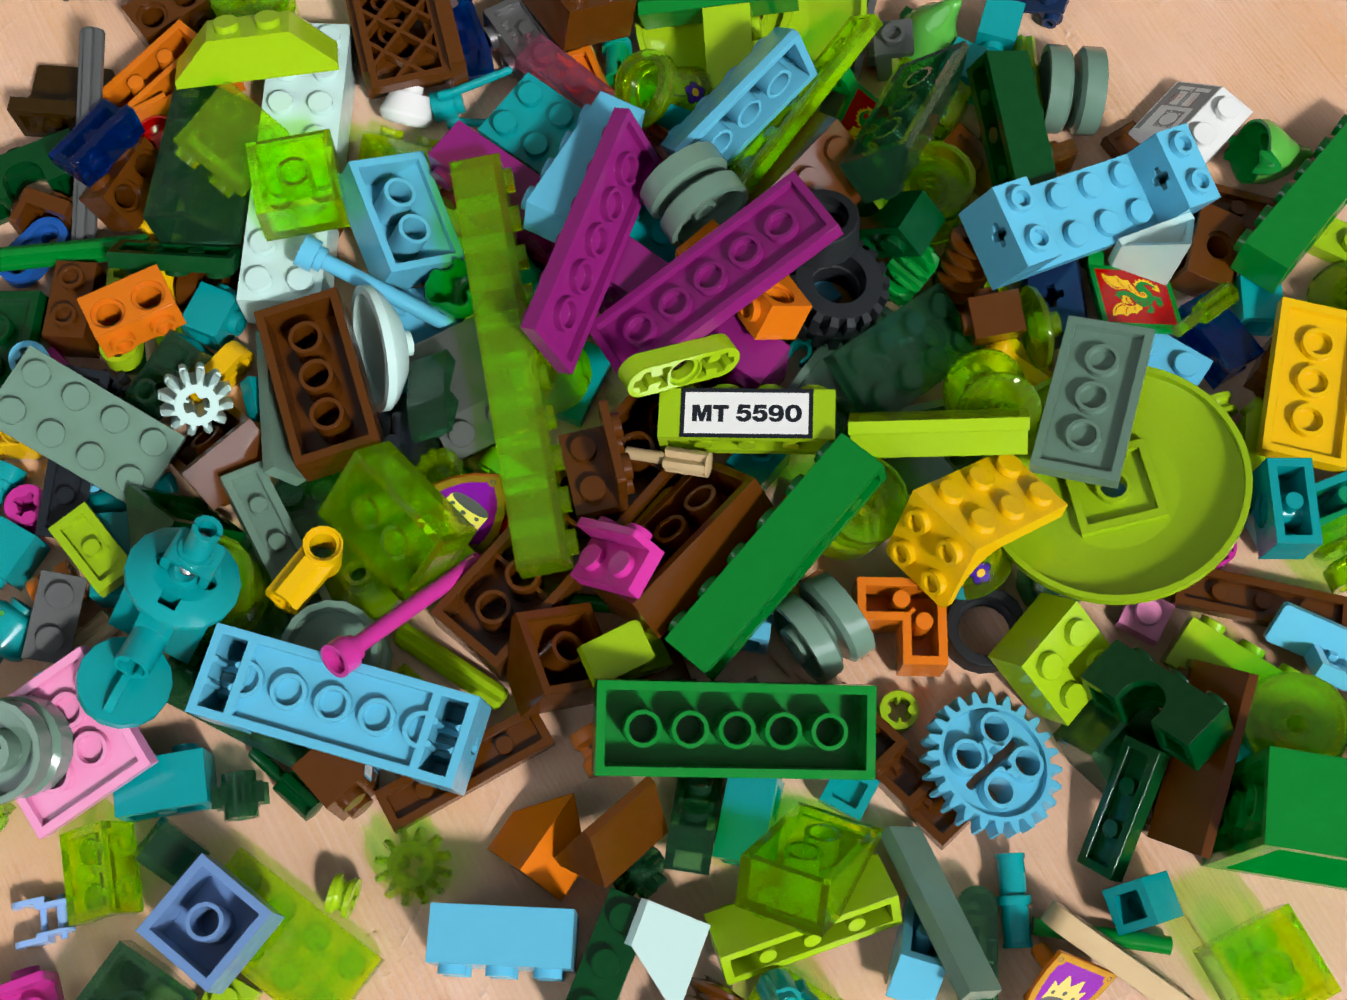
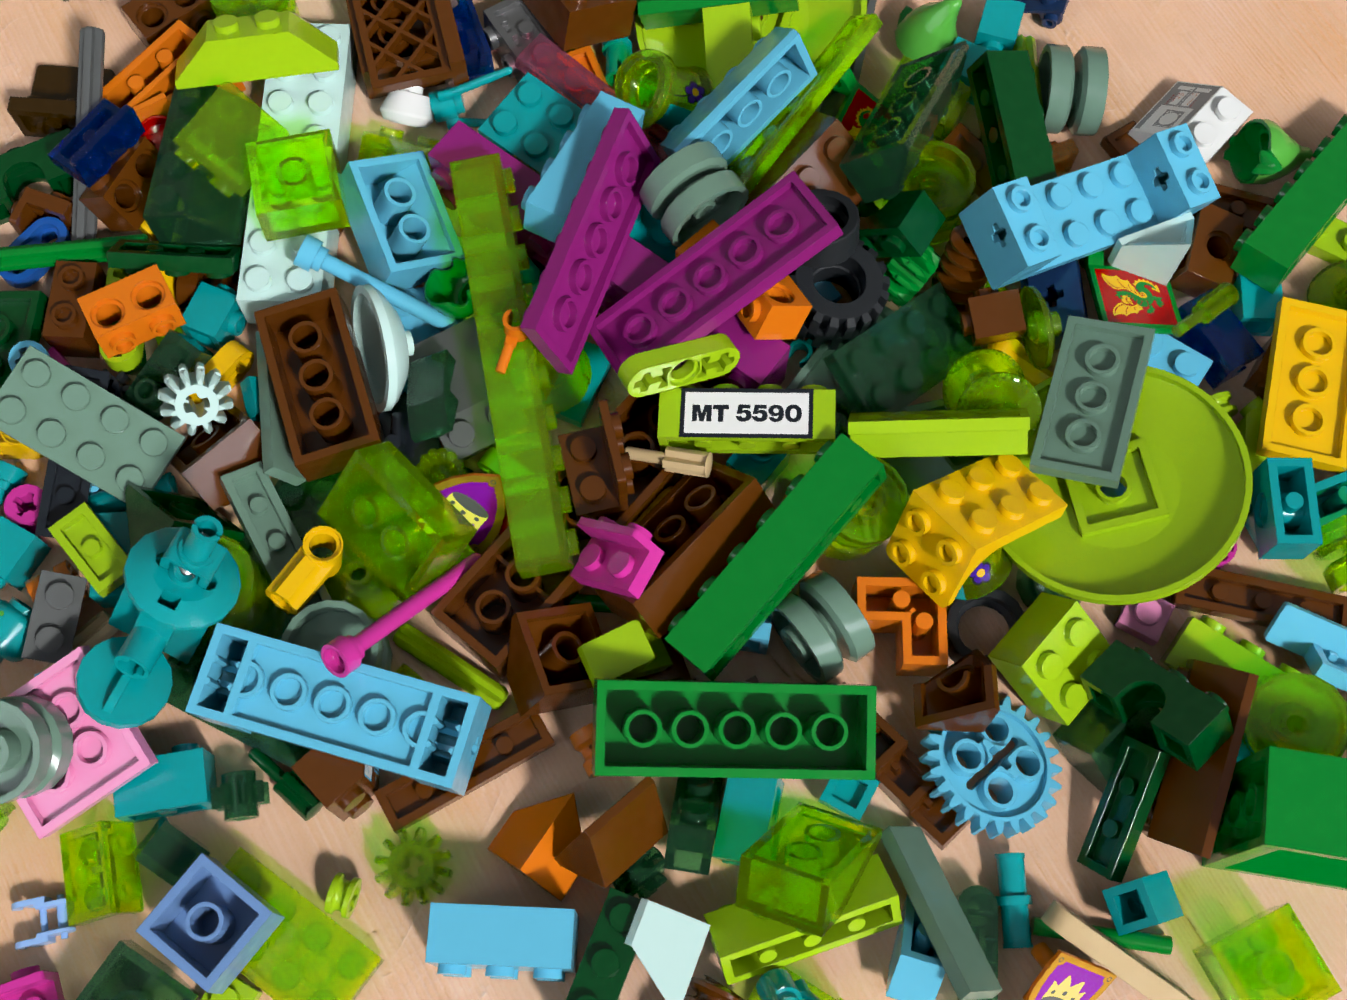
(513, 336): none -> orange hand
(890, 41): dark grey bracket -> none
(911, 713): lime bush -> none
(958, 697): none -> reddish brown slope

